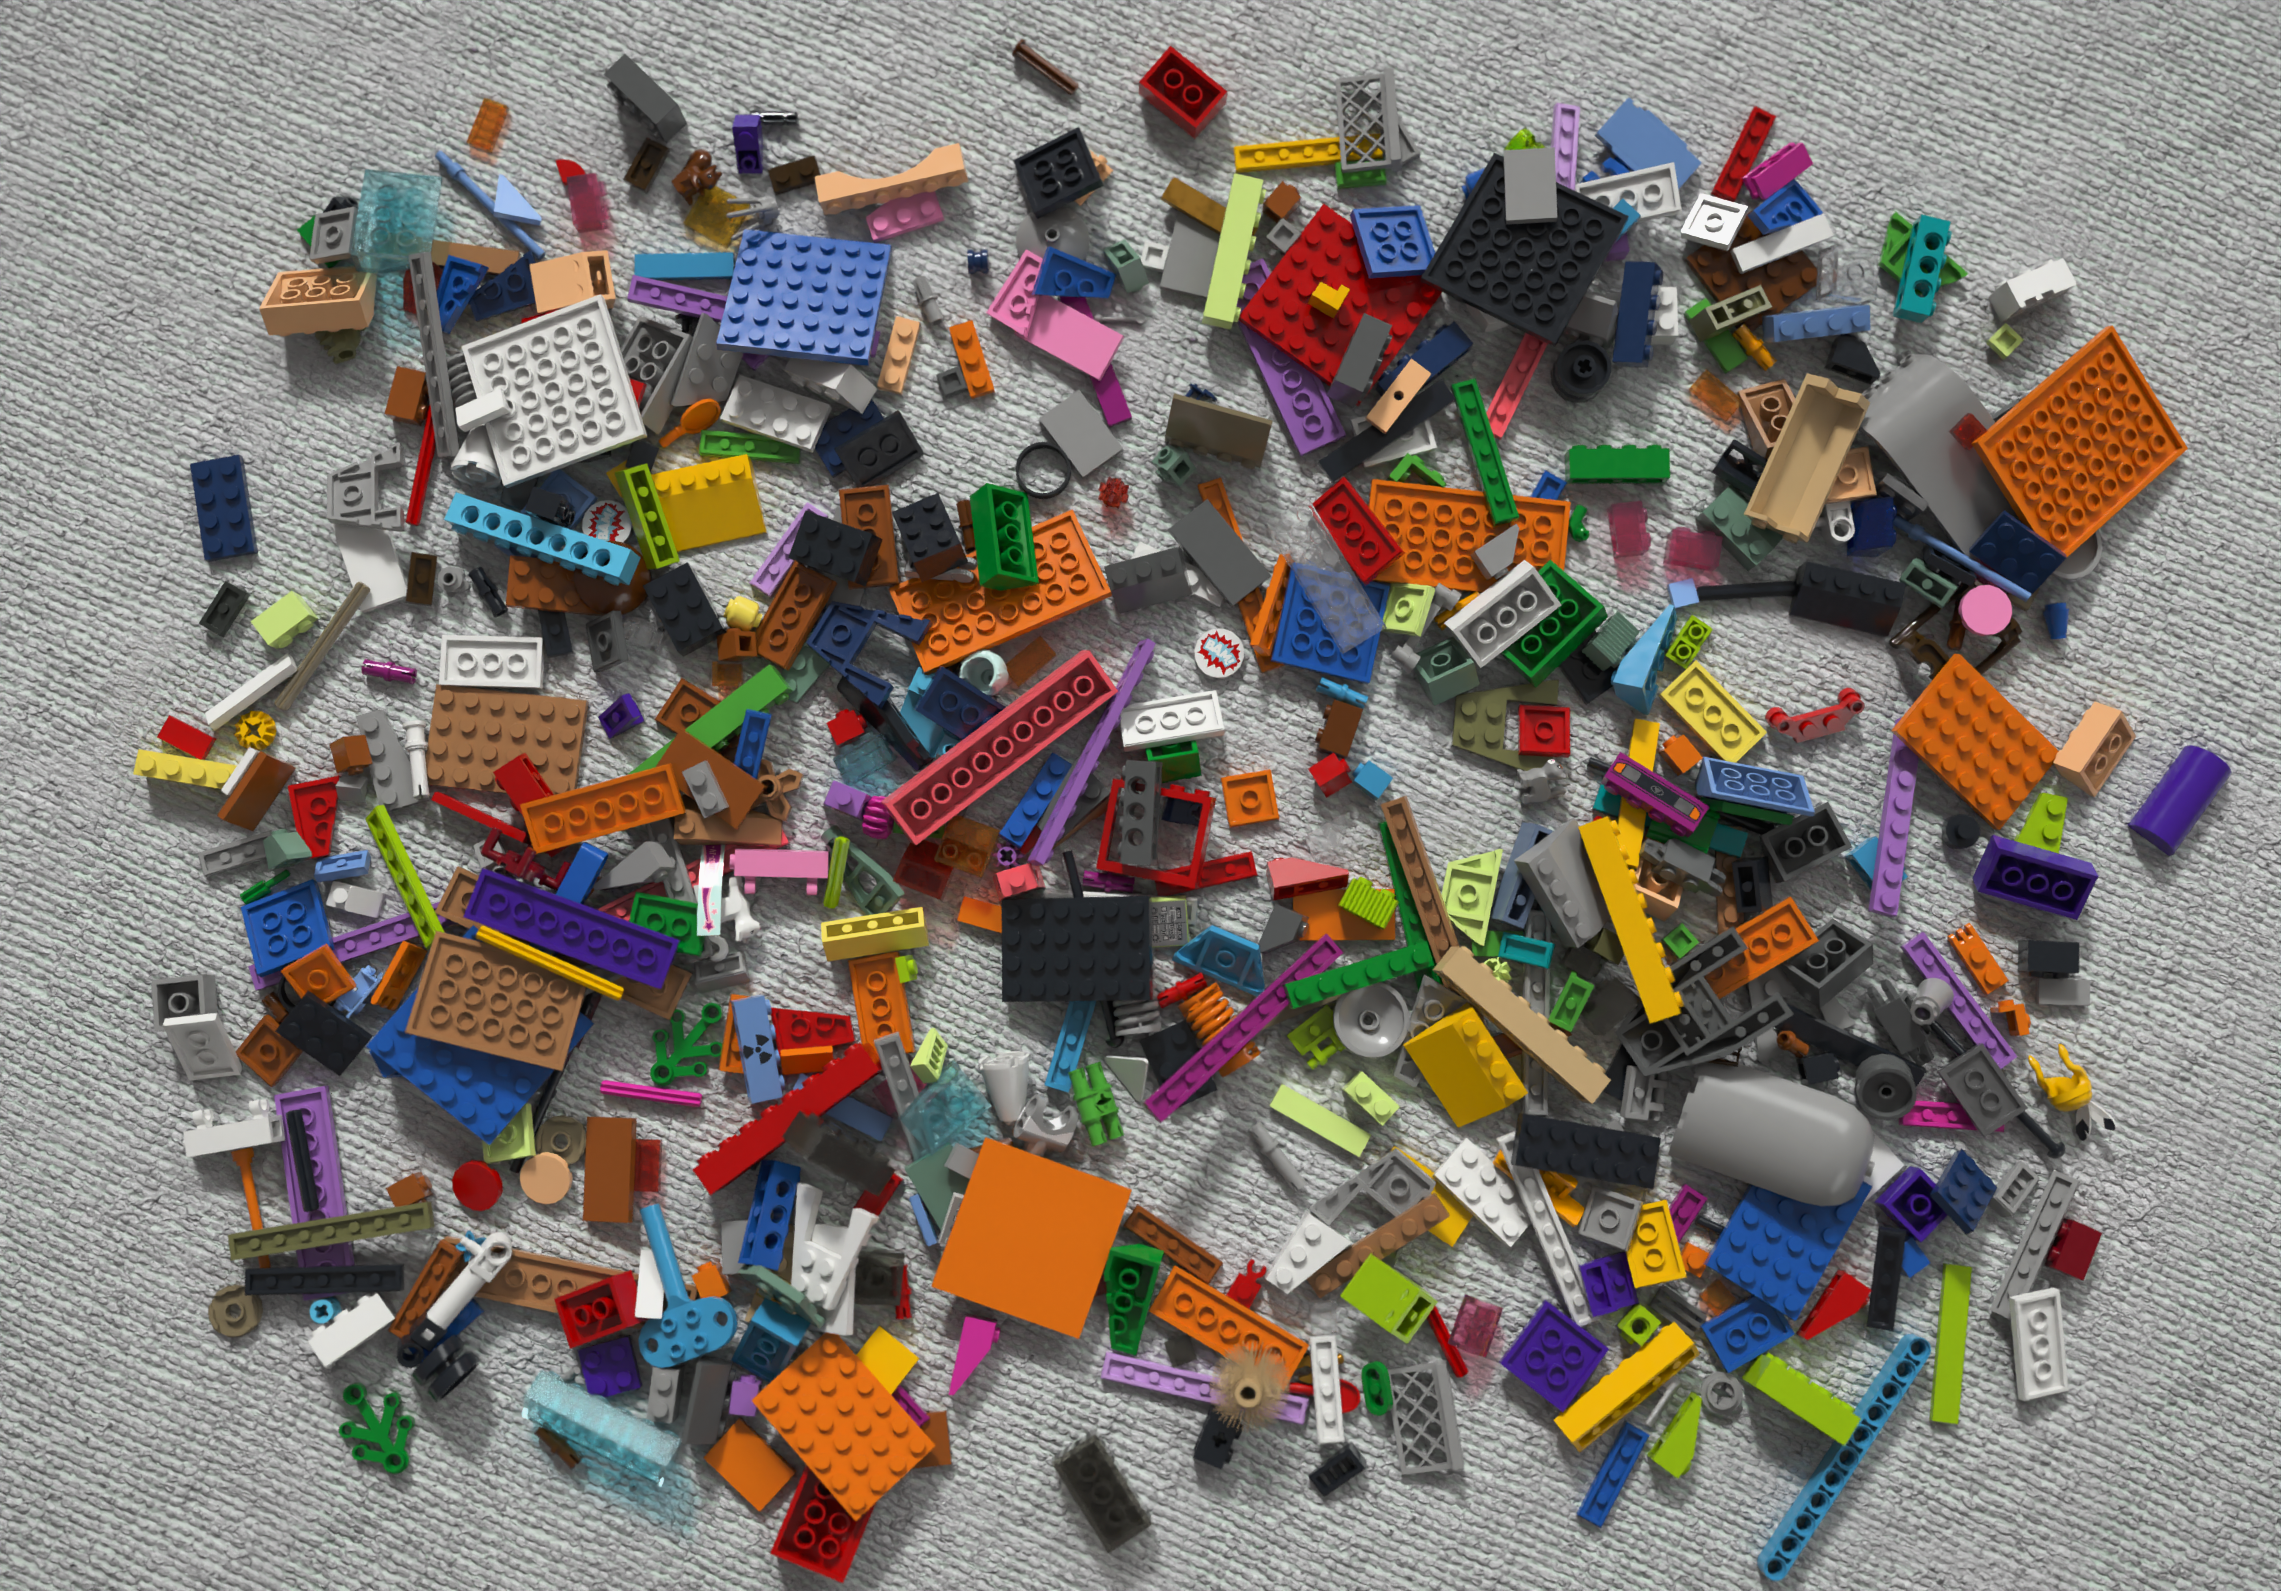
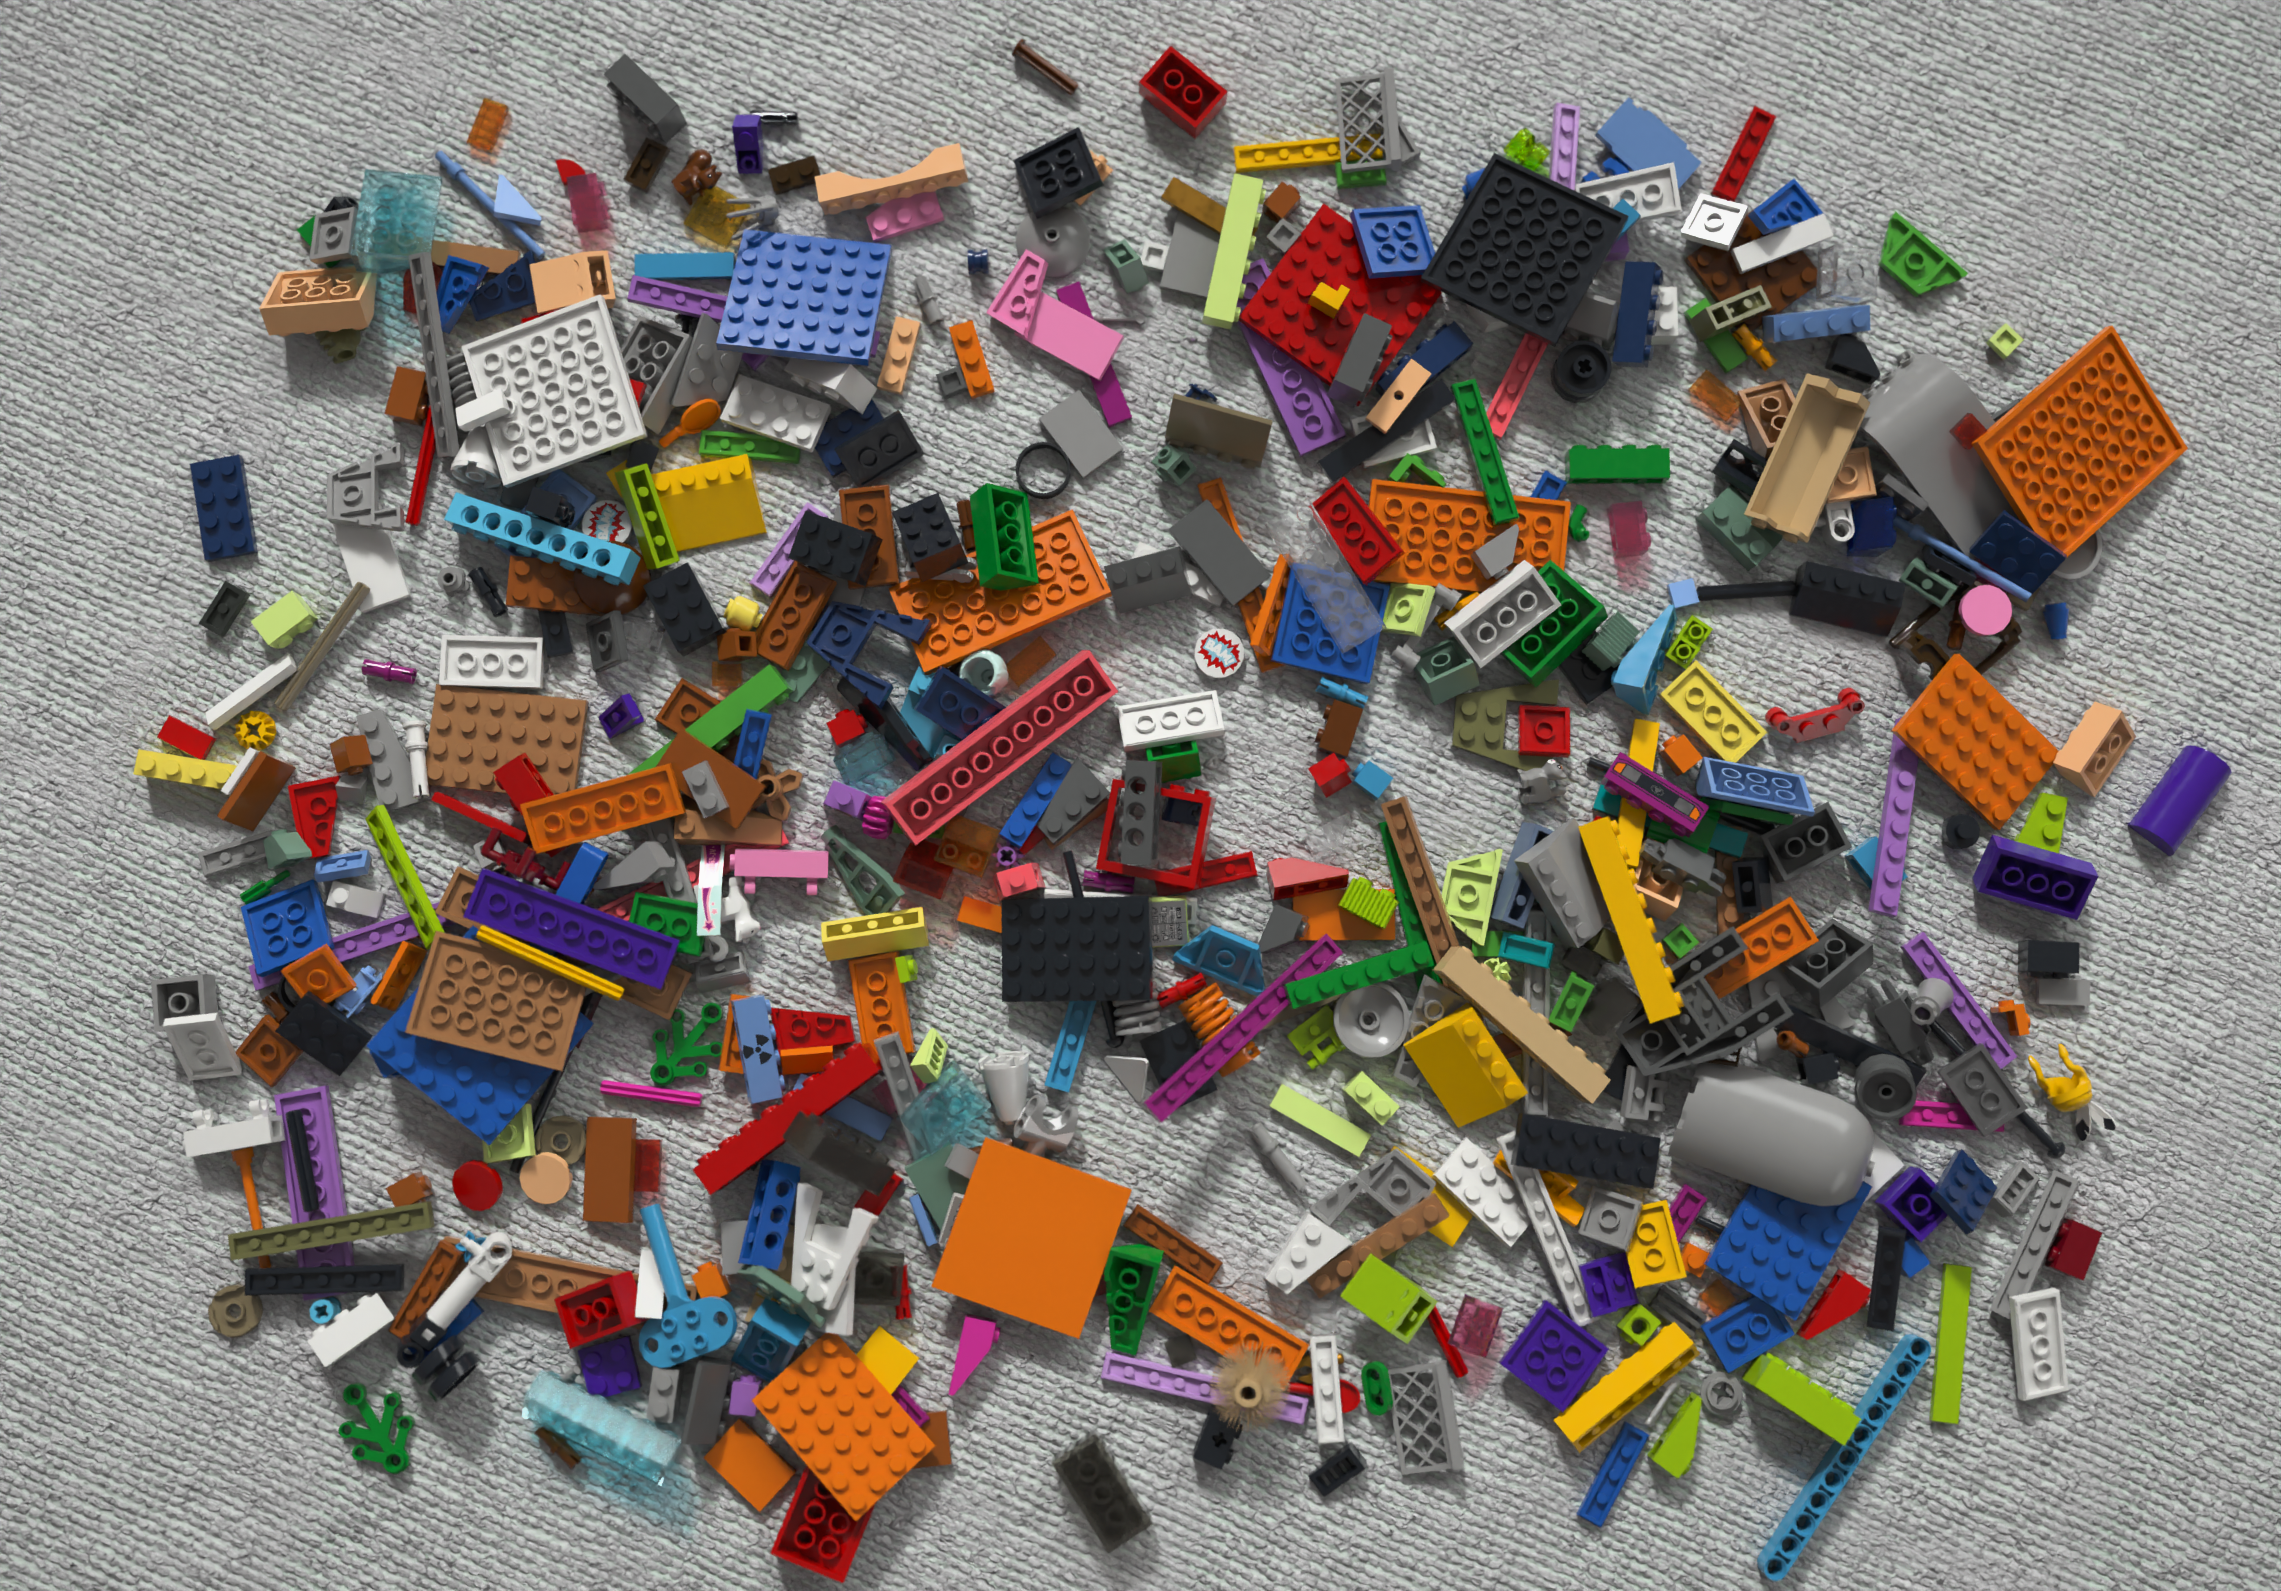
(421, 579): dark brown plate -> none
(836, 872): lime axle -> none
(1071, 277): blue wing -> none
(1088, 760): medium lavender plate -> none
(1096, 1104): bright green pin -> none
(1113, 492): clear red gear -> none
(1245, 1286): red plate -> none
(1249, 798): orange tile -> none
(1530, 185): light grey tile -> none
(1693, 549): clear pink brick -> none
(1777, 171): dark pink piece -> none
(1908, 304): teal brick -> none
(1977, 959): orange hinge -> none
(2031, 289): white wedge -> none

